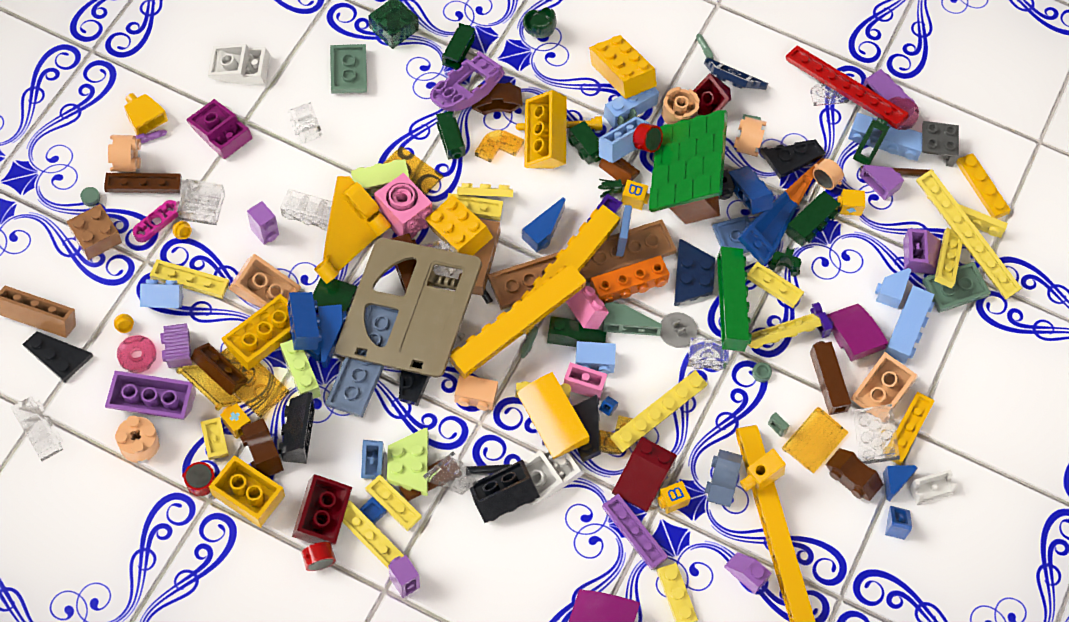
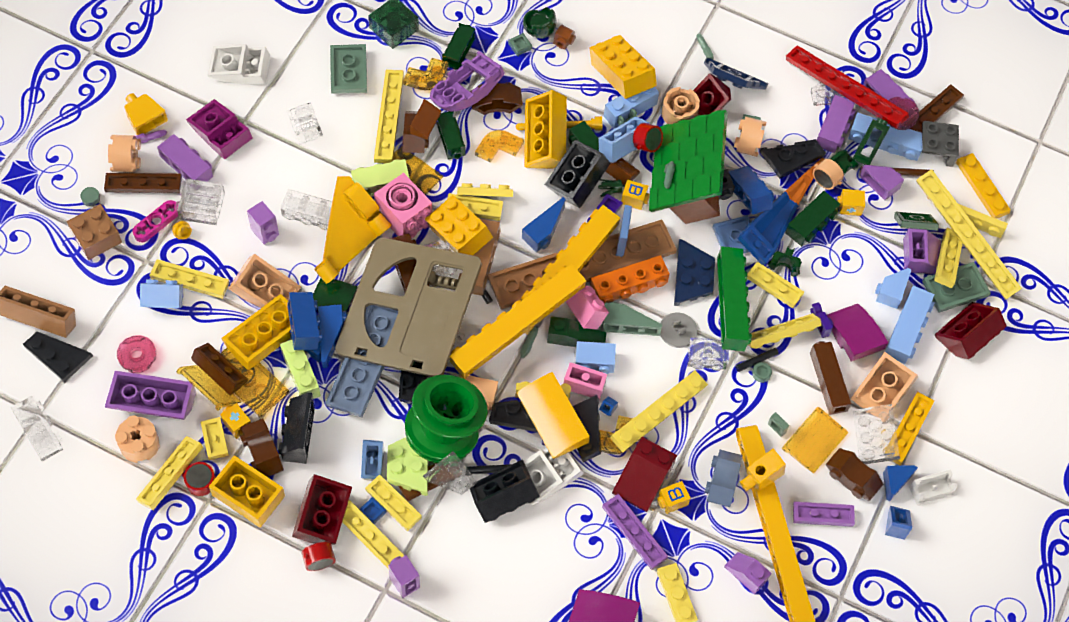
(123, 323): yellow plate -> none
(169, 473): none -> light yellow plate
(177, 345): medium lavender brick -> none
(184, 160): none -> medium lavender brick
(388, 116): none -> light yellow plate
(412, 143): none -> reddish brown brick
(425, 120): none -> dark orange slope
(426, 79): none -> clear yellow plate
(445, 417): none -> green wheel
(511, 415): none -> black wing
(520, 44): none -> sand green tile
(564, 37): none -> dark orange plate
(577, 173): none -> black slope
(669, 170): none -> sand green piece
(759, 358): none -> black piece
(823, 514): none -> medium lavender plate
(836, 124): none -> medium lavender brick
(845, 161): none -> dark green piece
(916, 221): none -> tile
(938, 106): none -> reddish brown plate
(971, 329): none -> dark red slope

